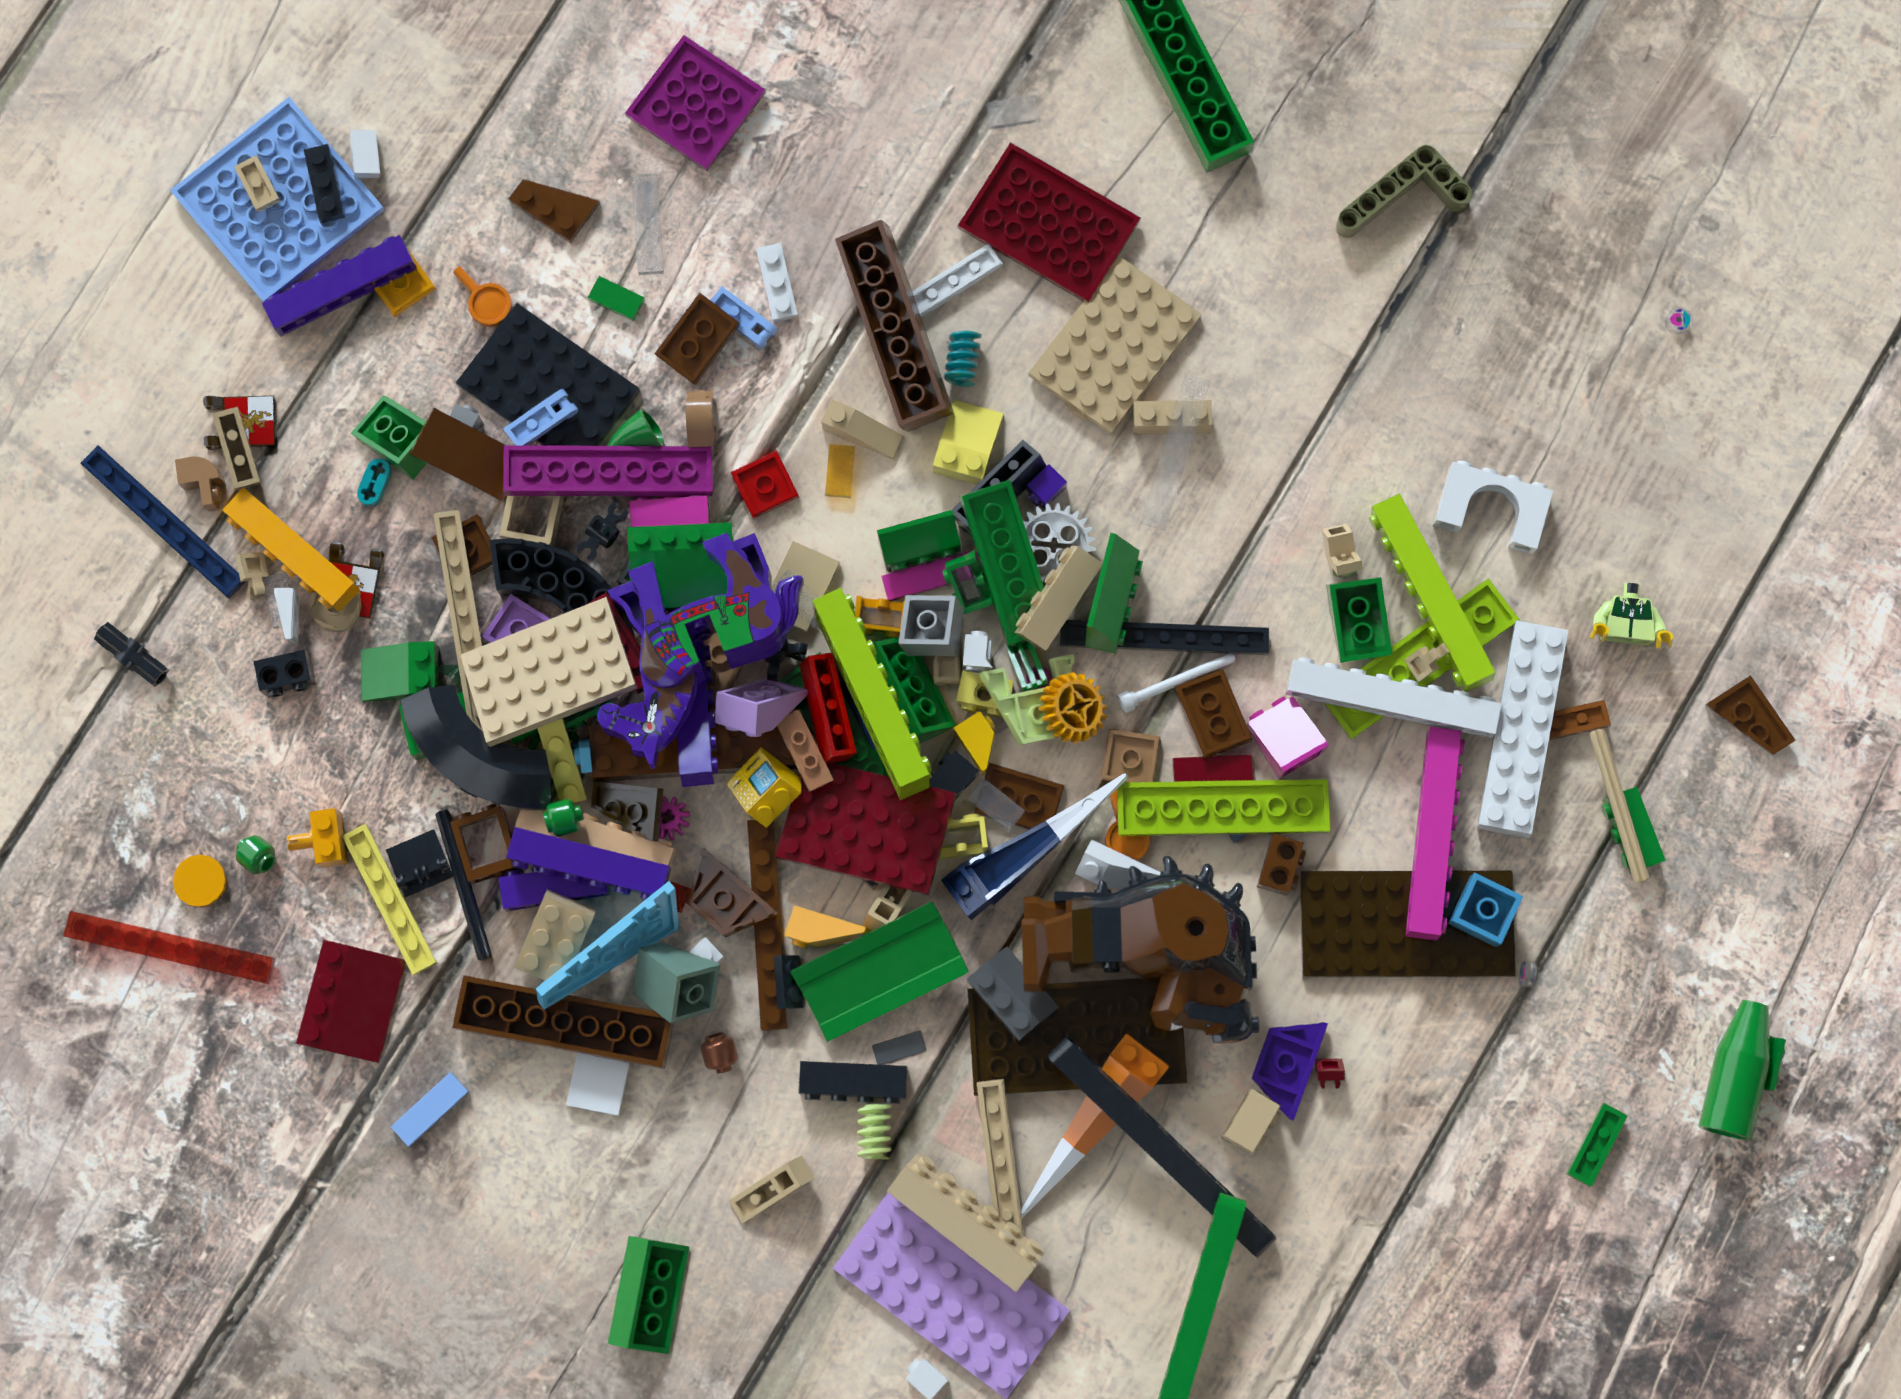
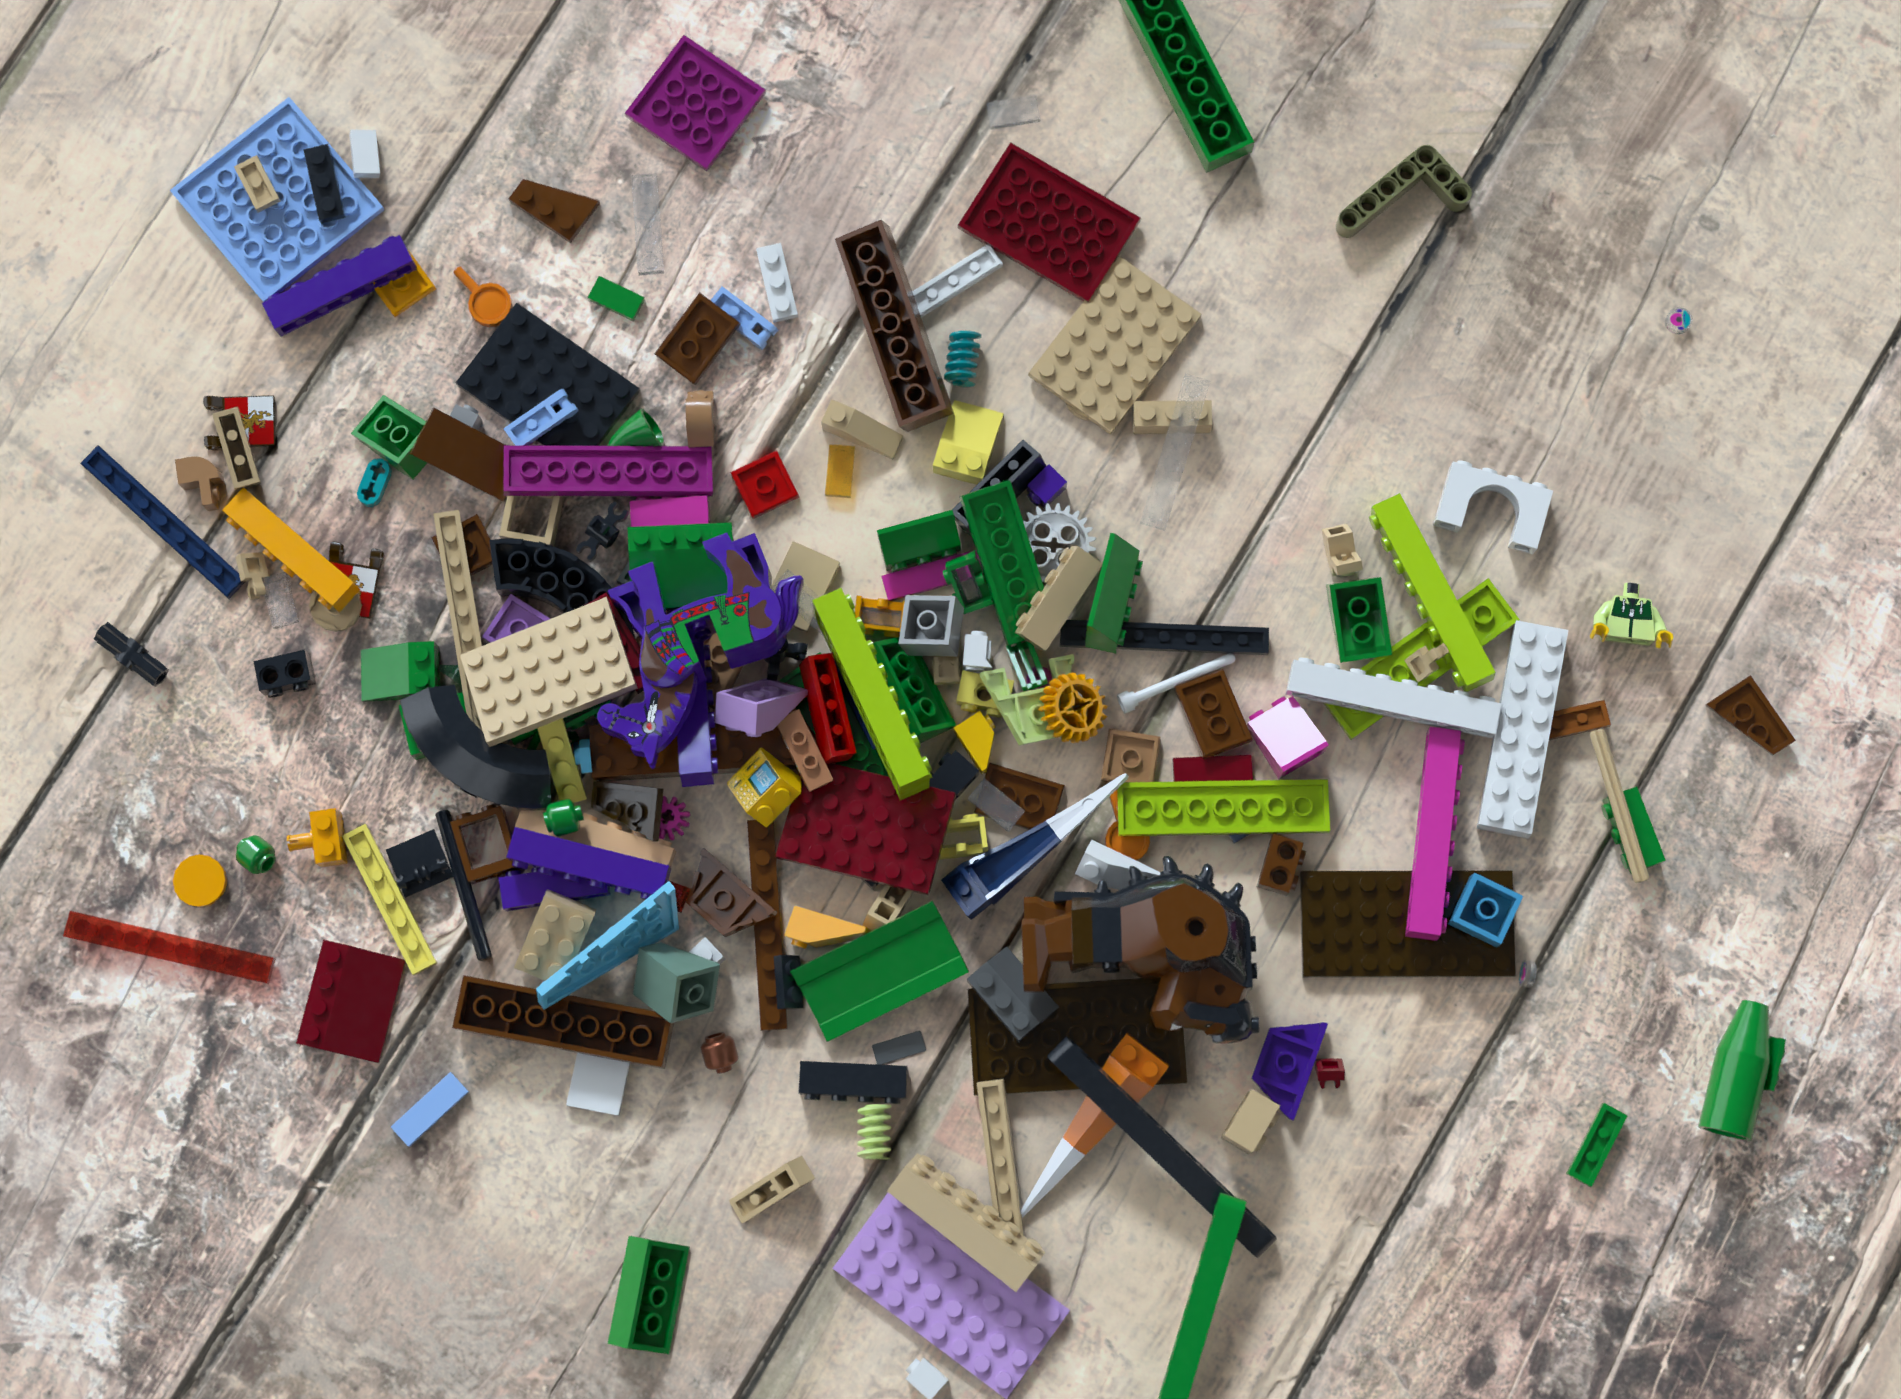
(288, 606): white slope -> none

